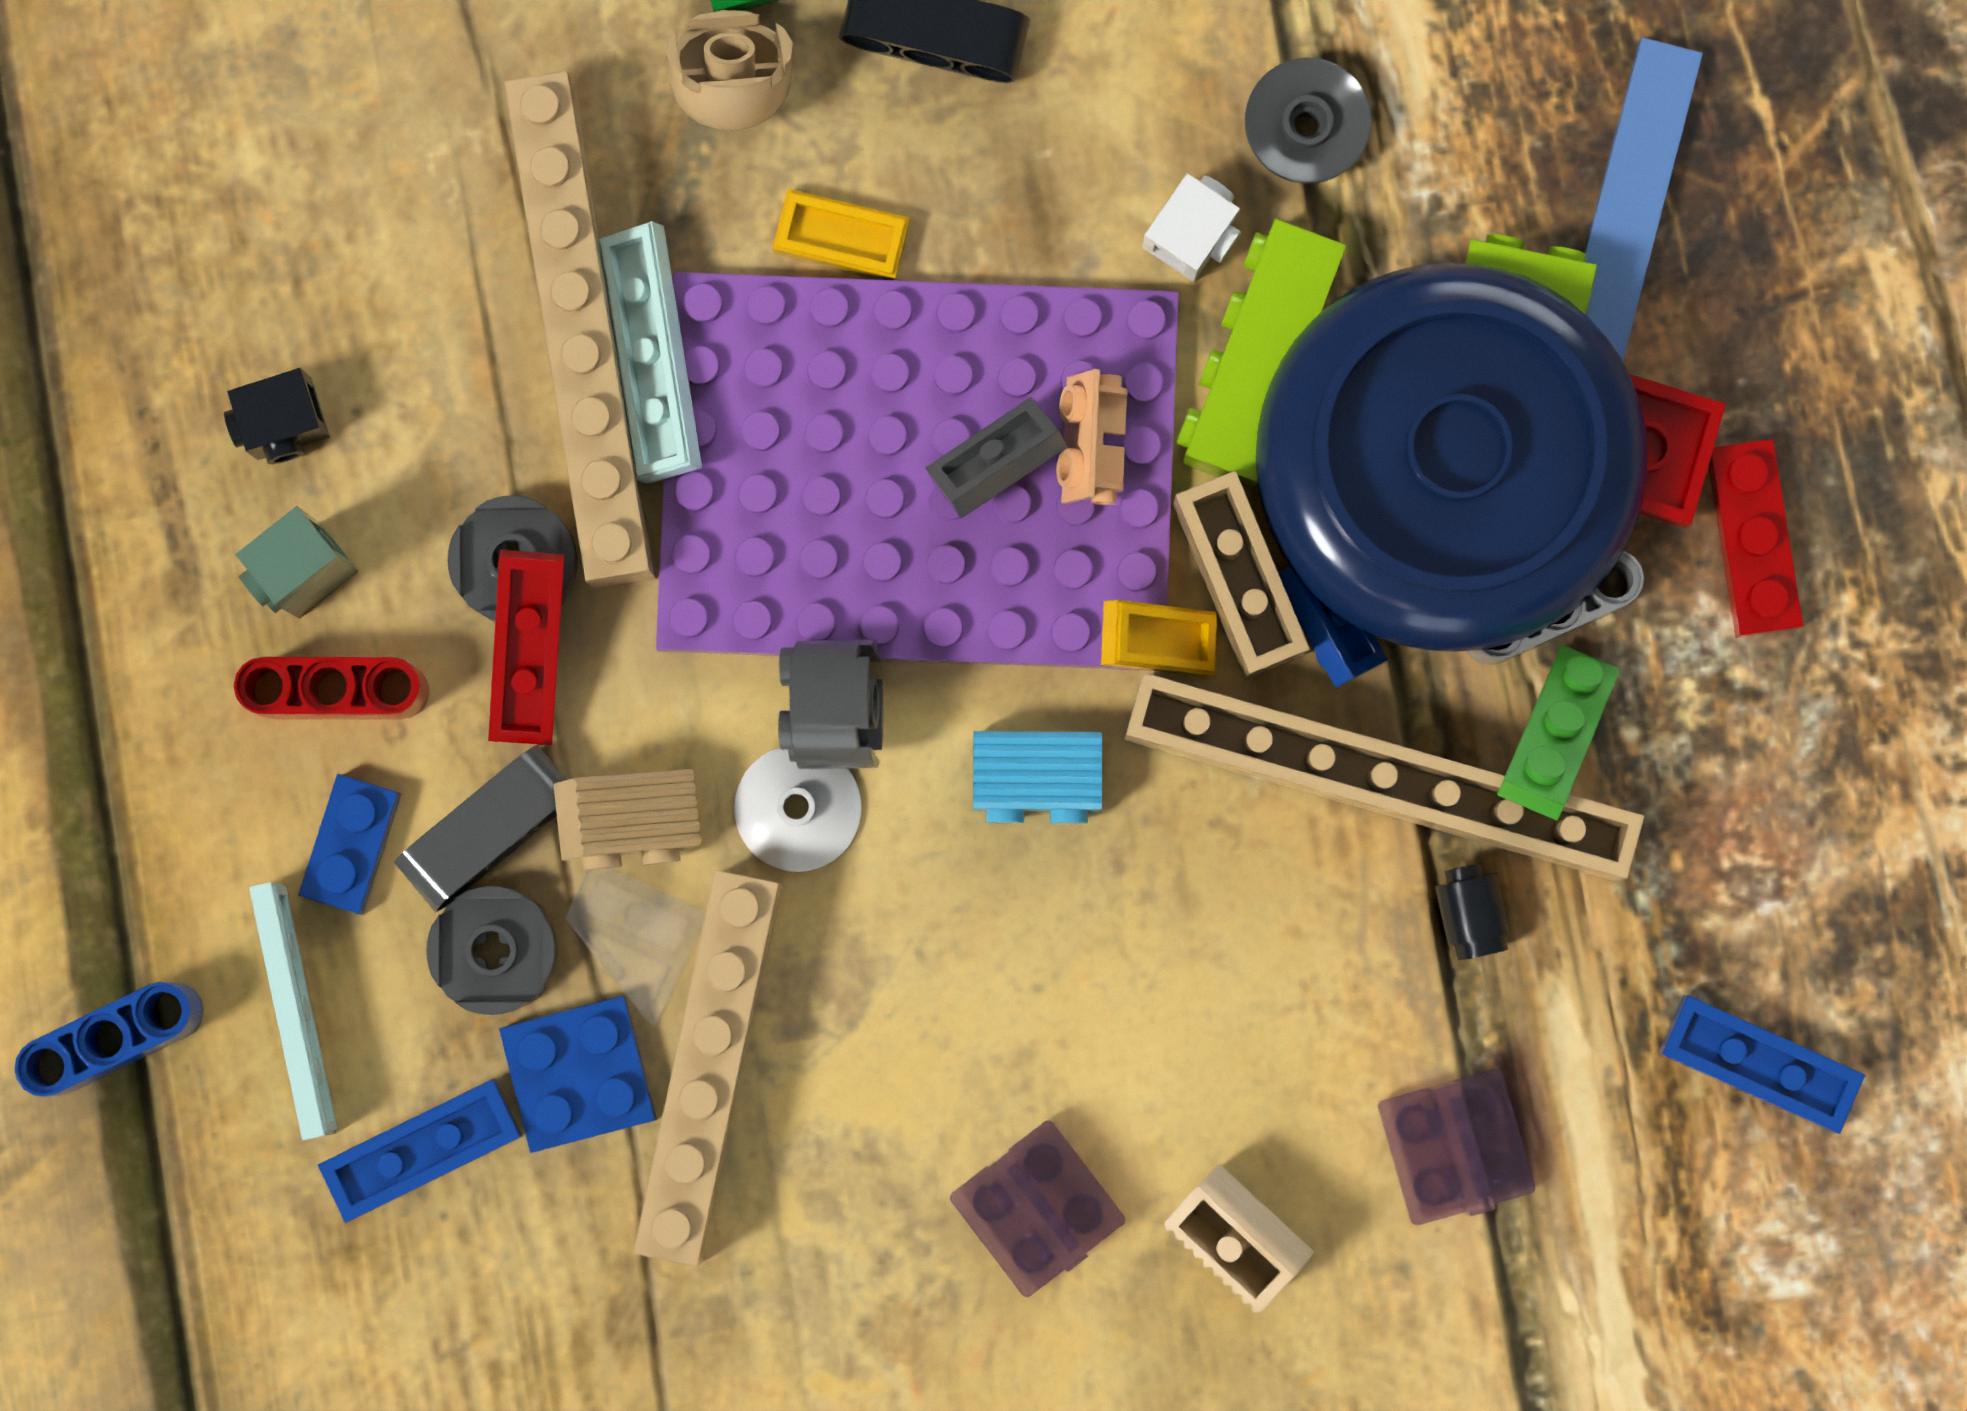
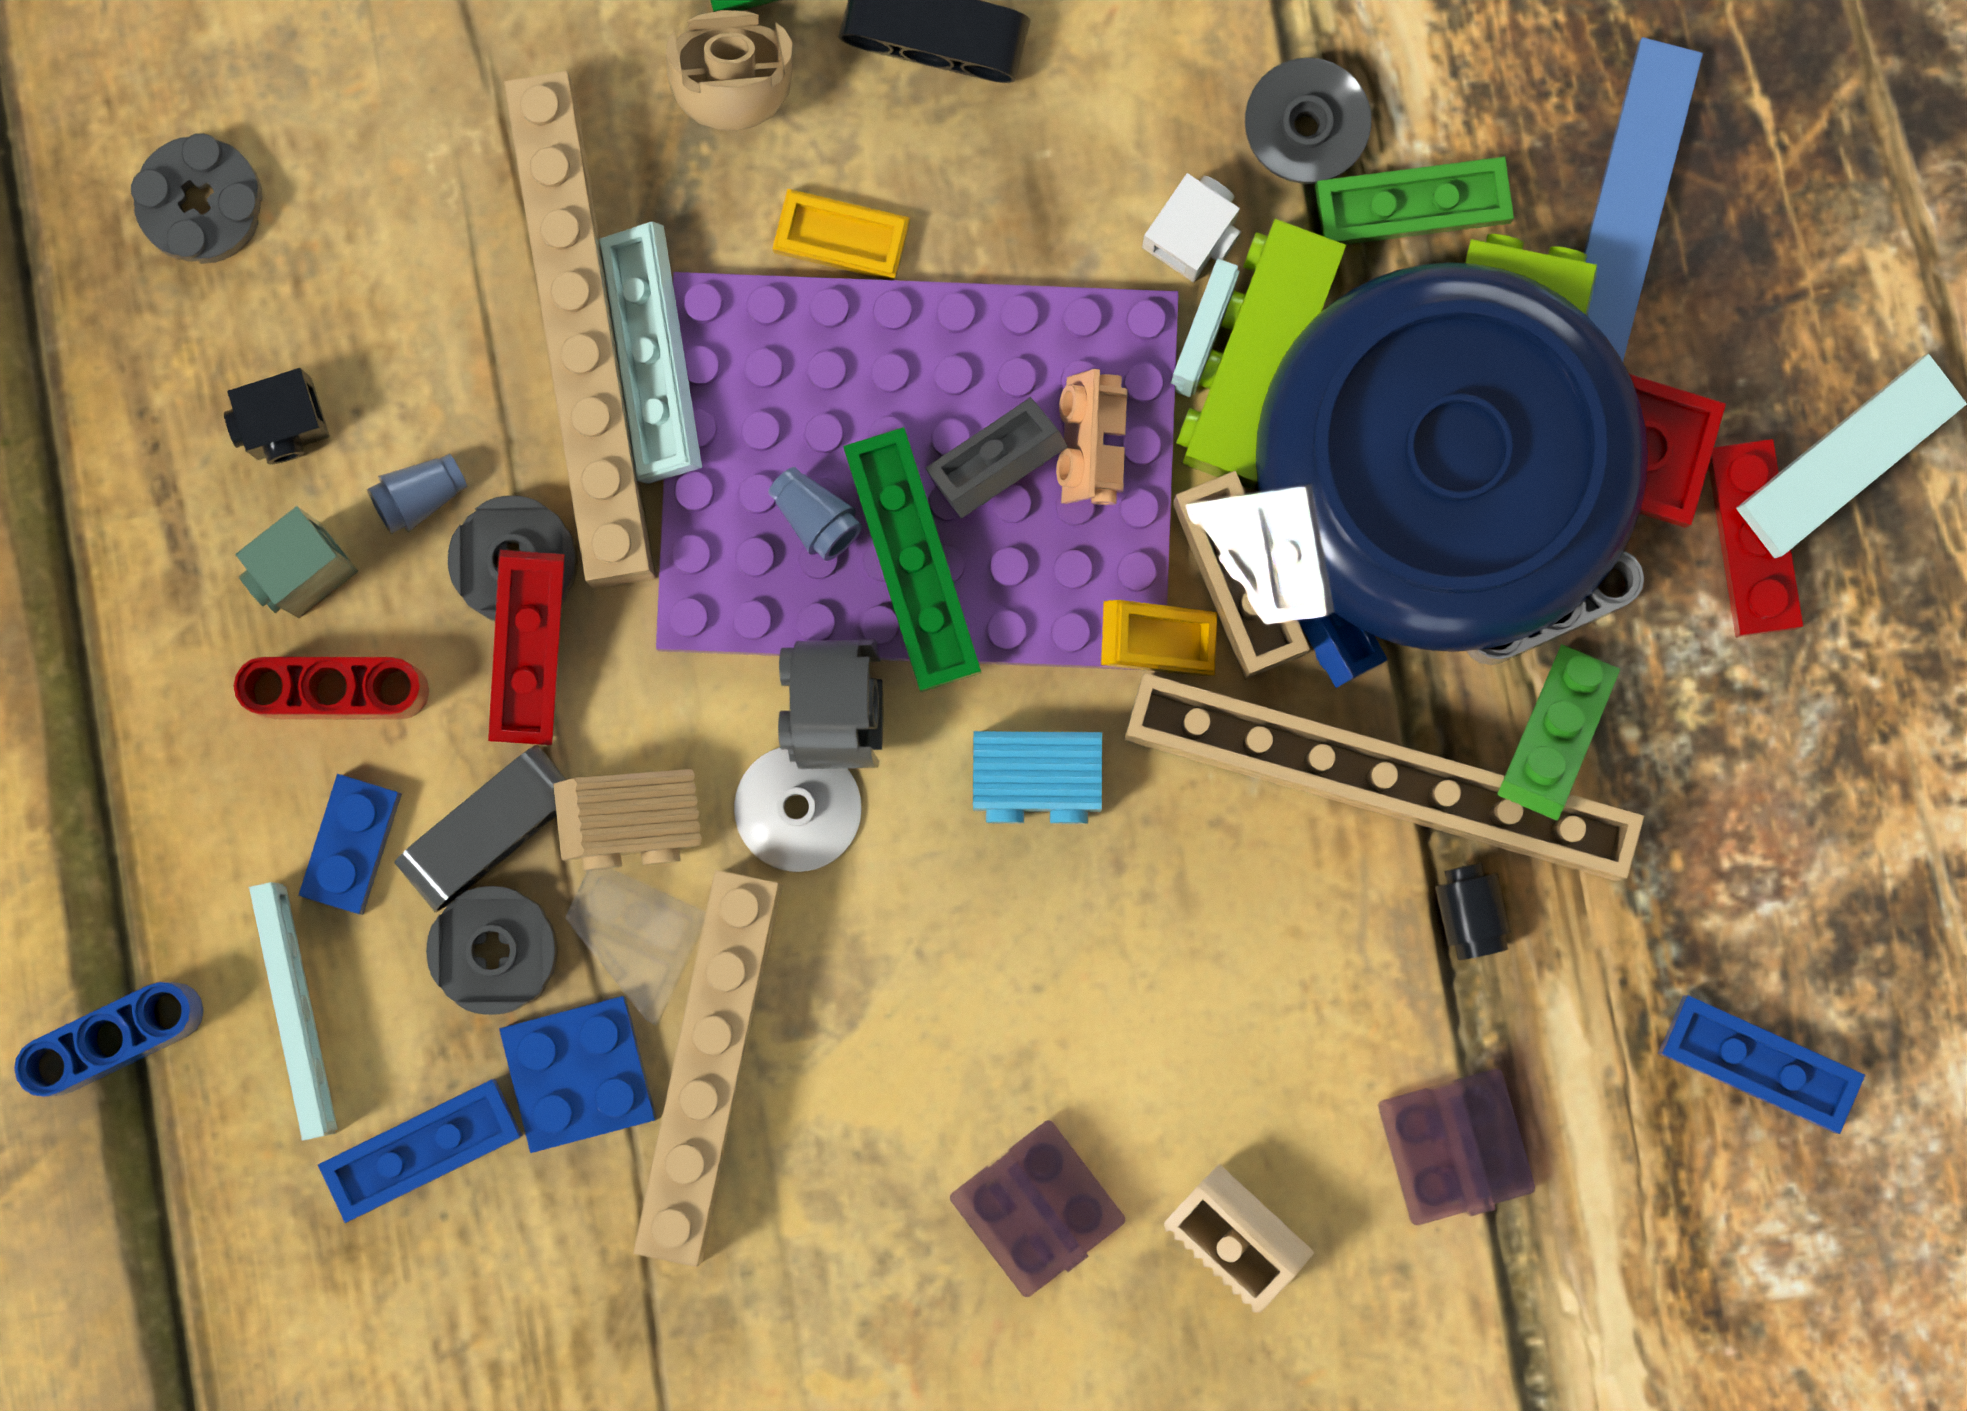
(162, 190): none -> dark grey plate
(415, 492): none -> sand blue cone
(816, 515): none -> sand blue cone
(912, 559): none -> green plate
(1205, 327): none -> light aqua tile
(1272, 548): none -> clear wing
(1415, 201): none -> bright green plate
(1851, 456): none -> light aqua tile

